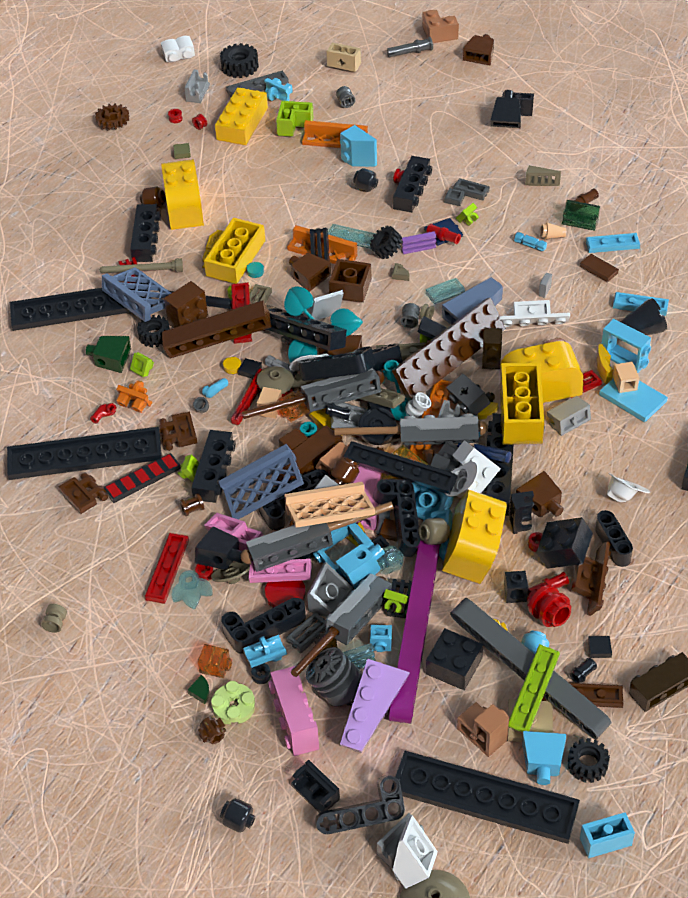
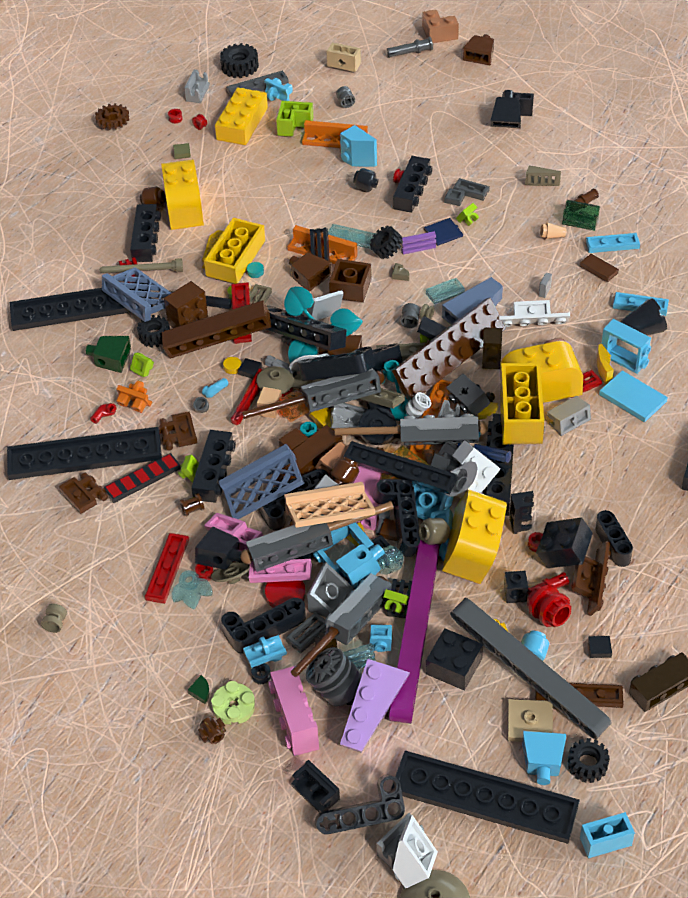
(177, 49): white brick -> none
(214, 661): clear orange brick -> none
(237, 815): black head -> none
(337, 411): black pin -> none
(444, 234): red pin -> none
(484, 727): nougat brick -> none
(530, 241): medium azure axle -> none
(533, 688): lime tile -> none
(546, 495): reddish brown torso -> none
(579, 673): black pin -> none
(623, 490): white piece -> none
(626, 377): light nougat brick -> none

